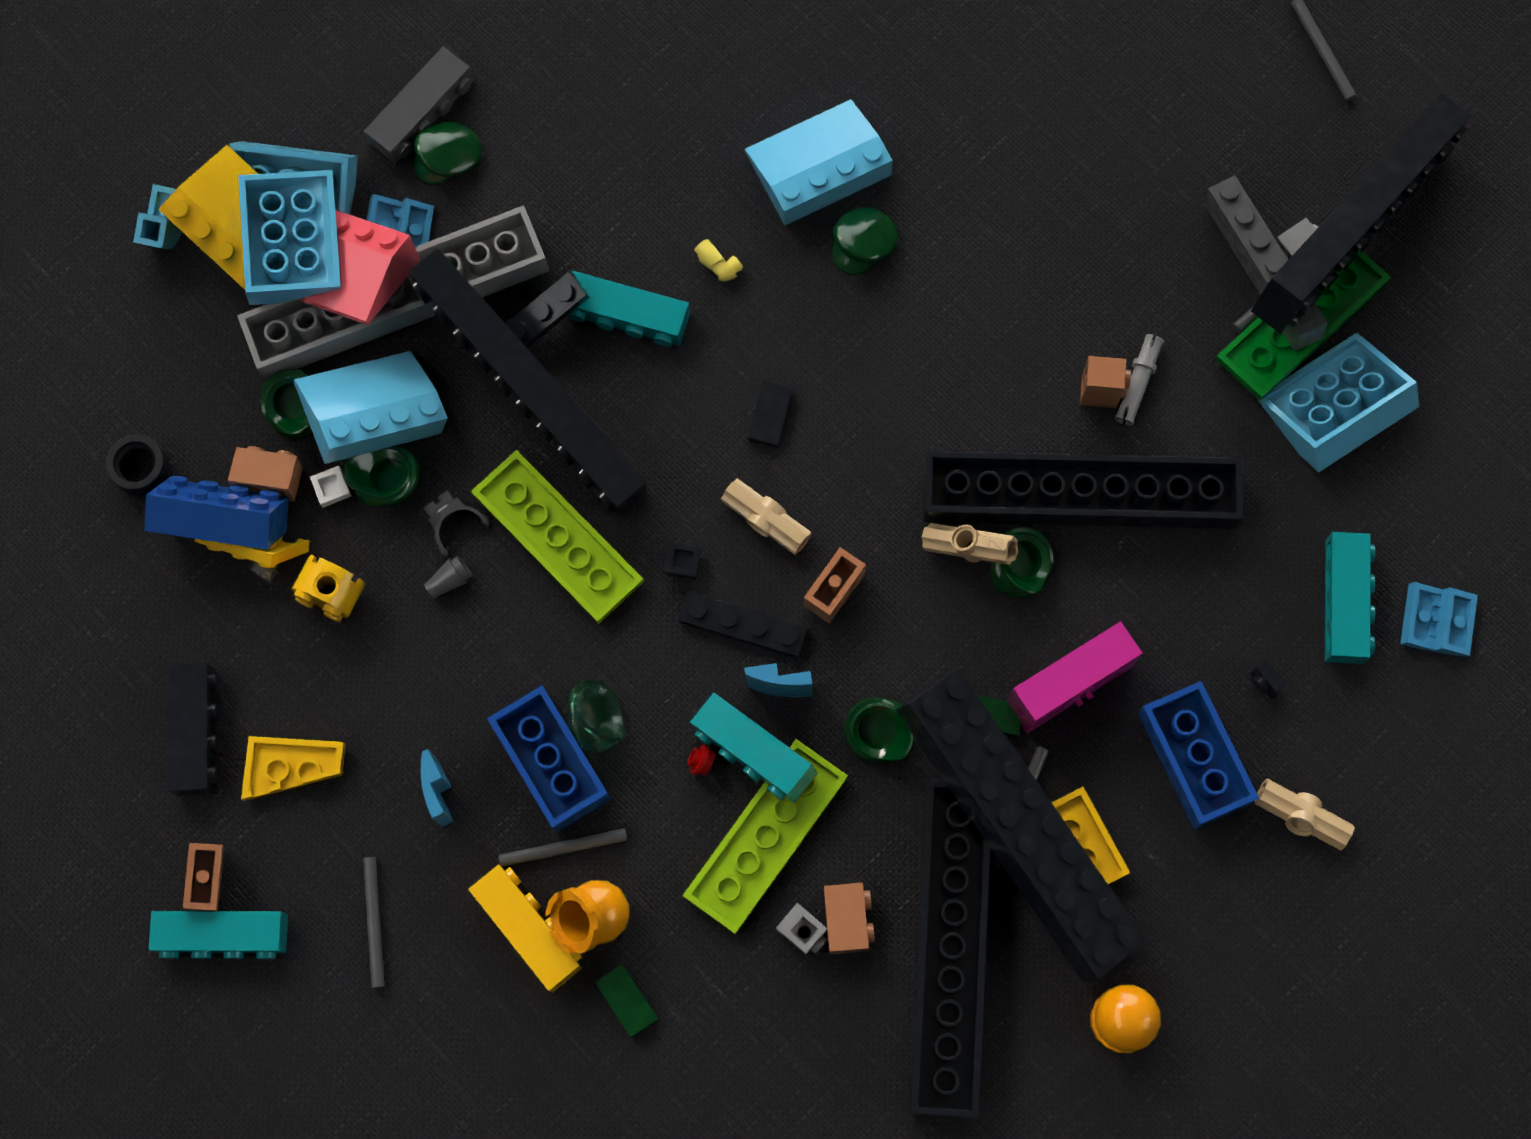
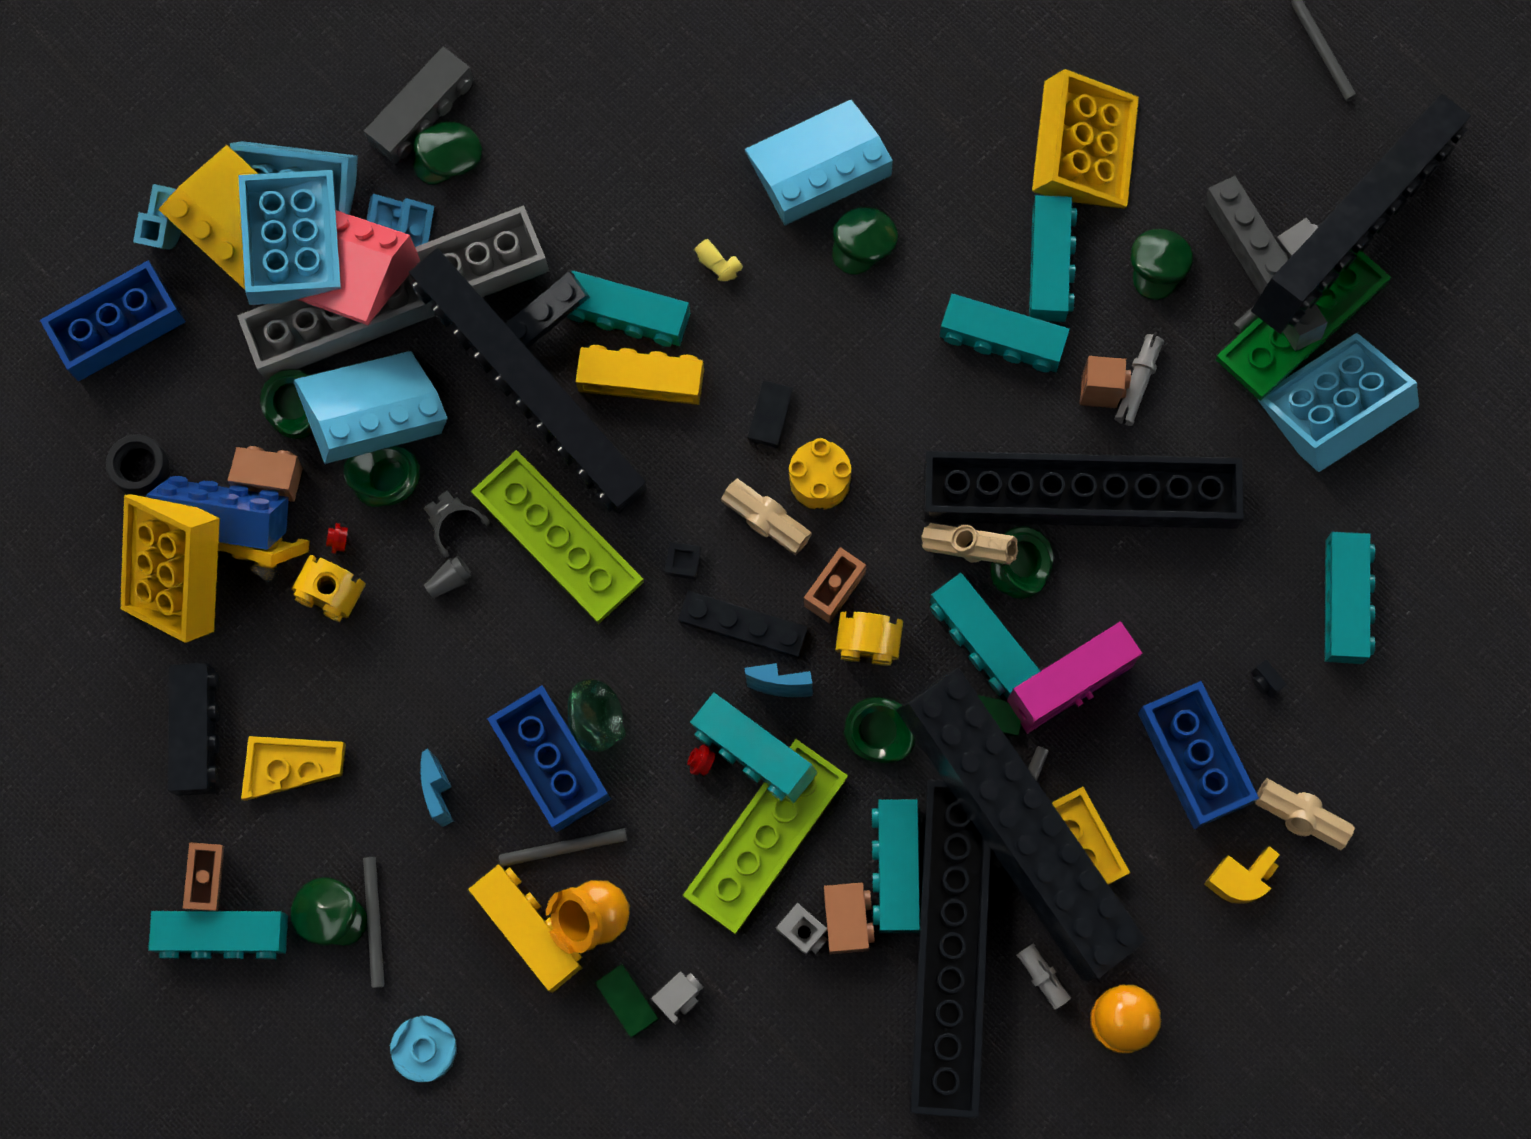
(112, 321): none -> blue brick
(170, 566): none -> yellow slope
(328, 913): none -> dark green piece
(330, 486): white plate -> none
(337, 538): none -> red plate
(423, 1049): none -> medium azure tile
(640, 375): none -> yellow brick
(678, 996): none -> light grey brick
(820, 474): none -> yellow brick
(869, 637): none -> yellow brick
(897, 866): none -> teal brick
(982, 634): none -> teal brick
(1003, 333): none -> teal brick
(1043, 976): none -> light grey pin
(1051, 258): none -> teal brick
(1085, 141): none -> yellow slope
(1159, 262): none -> dark green piece
(1240, 885): none -> yellow brick
(1439, 619): dark azure slope -> none

